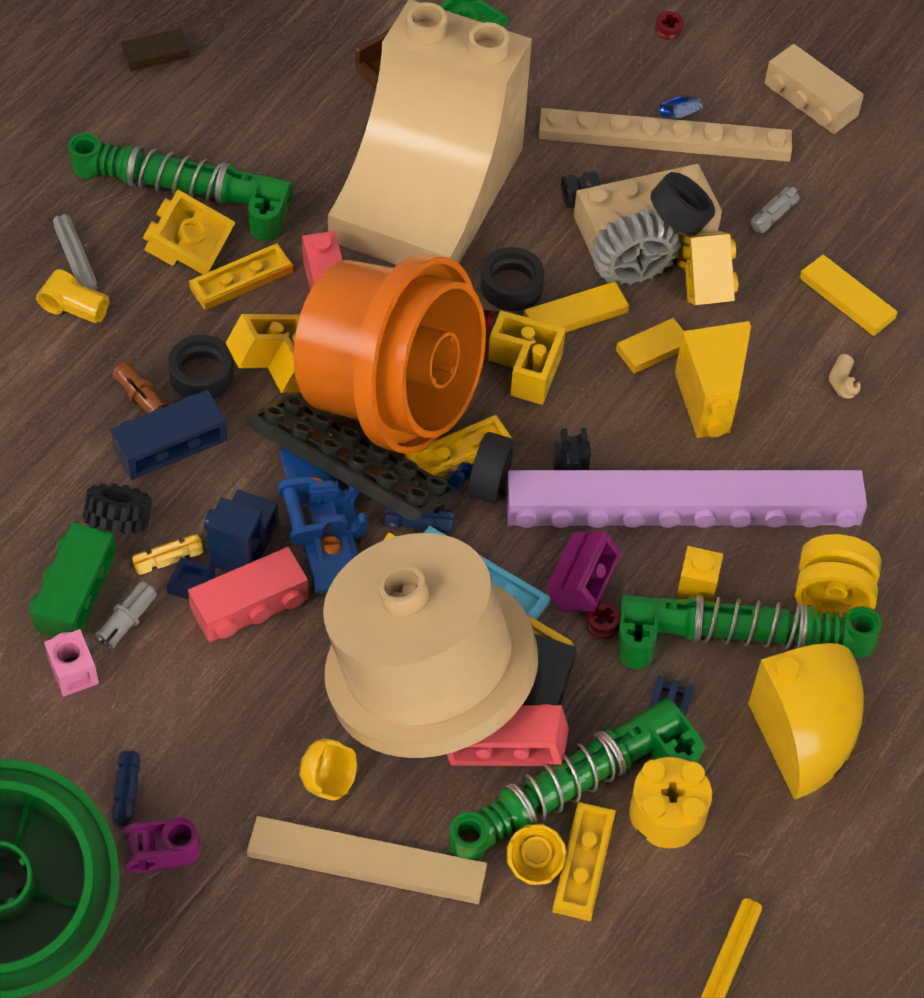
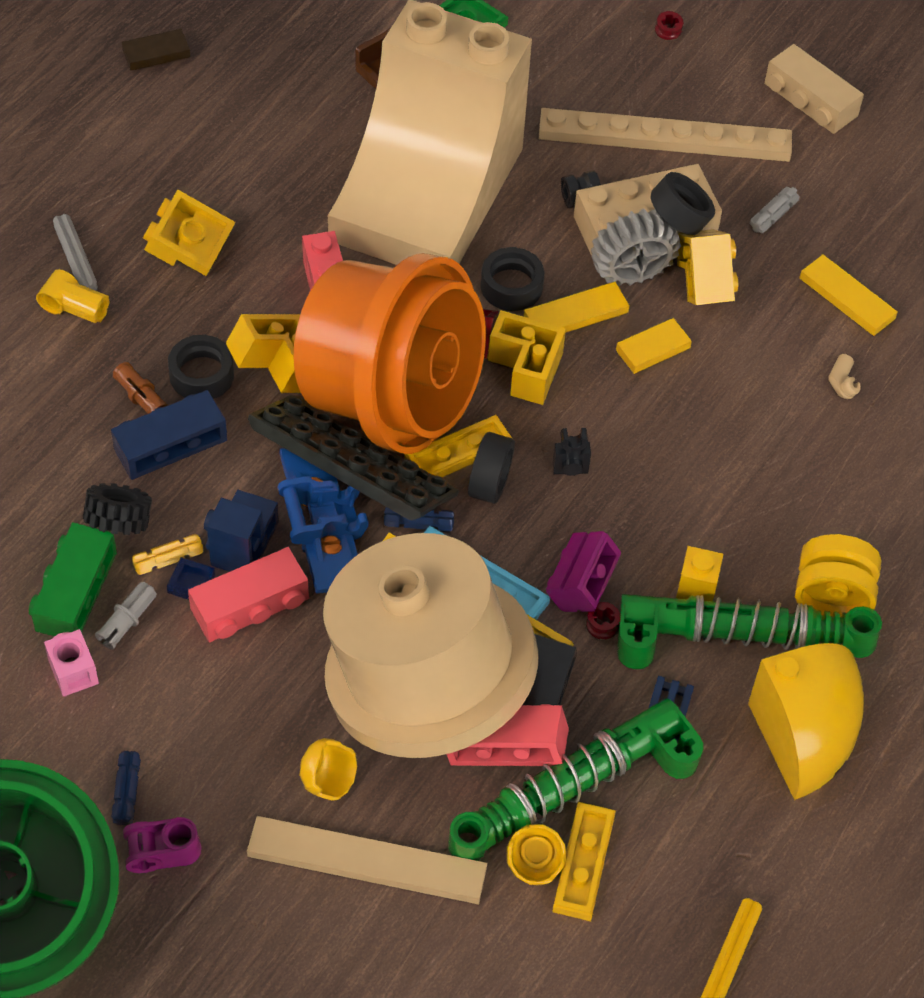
(222, 182): green piece -> none
(241, 276): yellow tile -> none
(459, 474): clear blue arm -> none
(670, 801): yellow brick -> none
(680, 107): clear blue tile -> none
(684, 498): lavender brick -> none
(711, 375): yellow slope -> none

